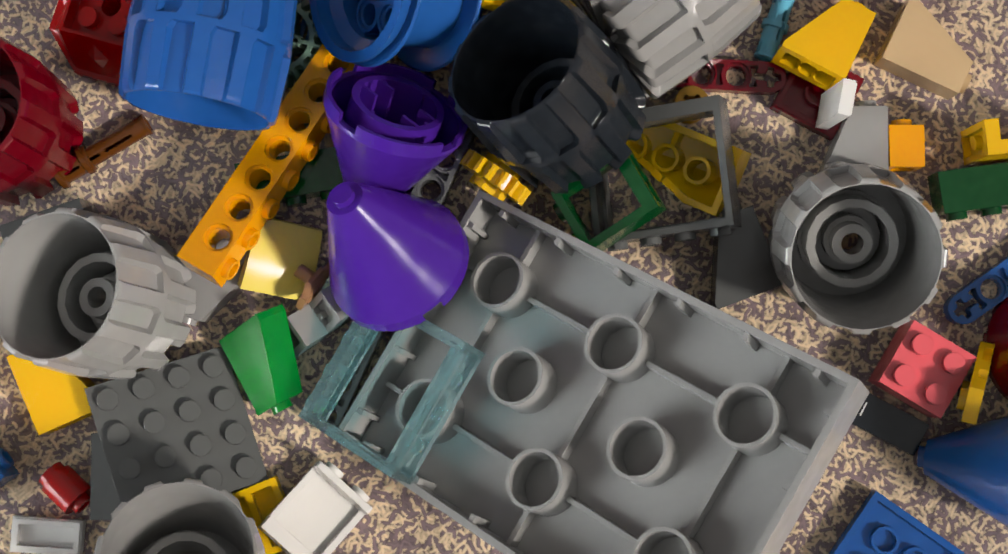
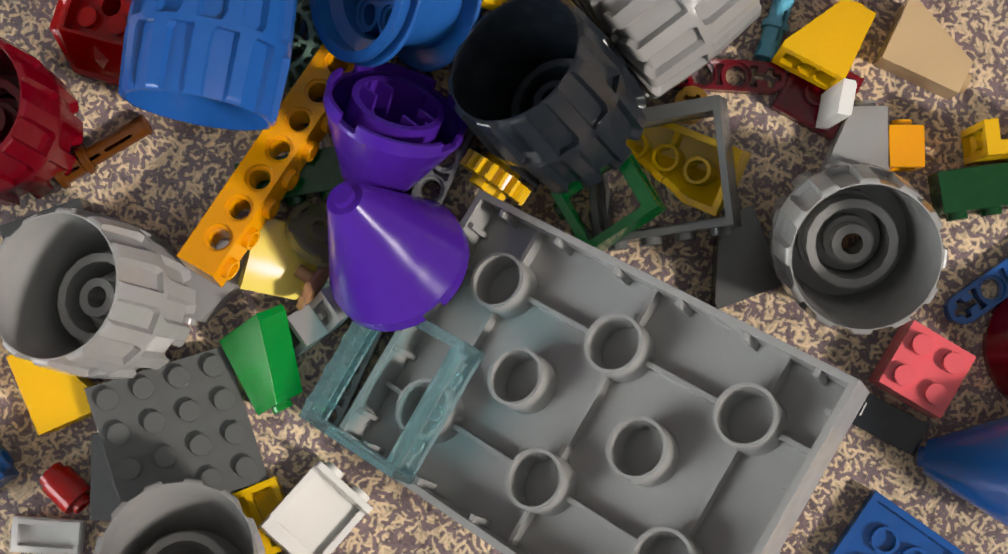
(308, 232): none -> olive tile
(972, 392): yellow wing -> none

